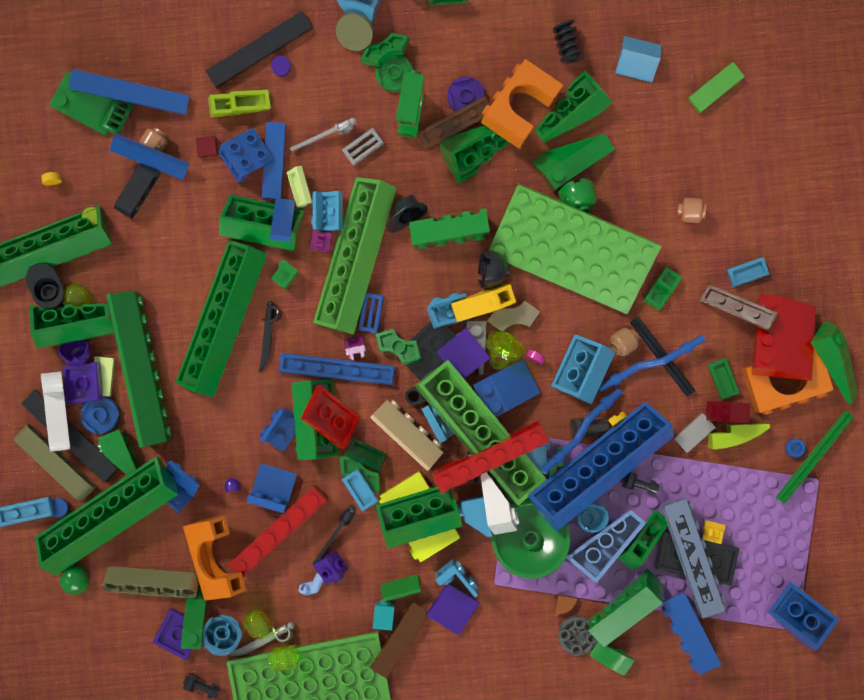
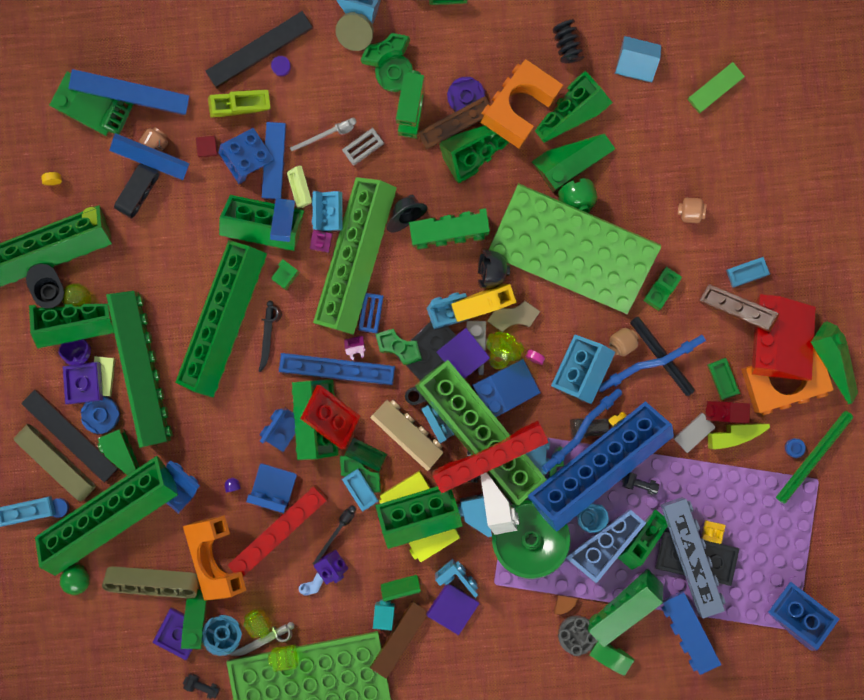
(55, 411): white beam -> none

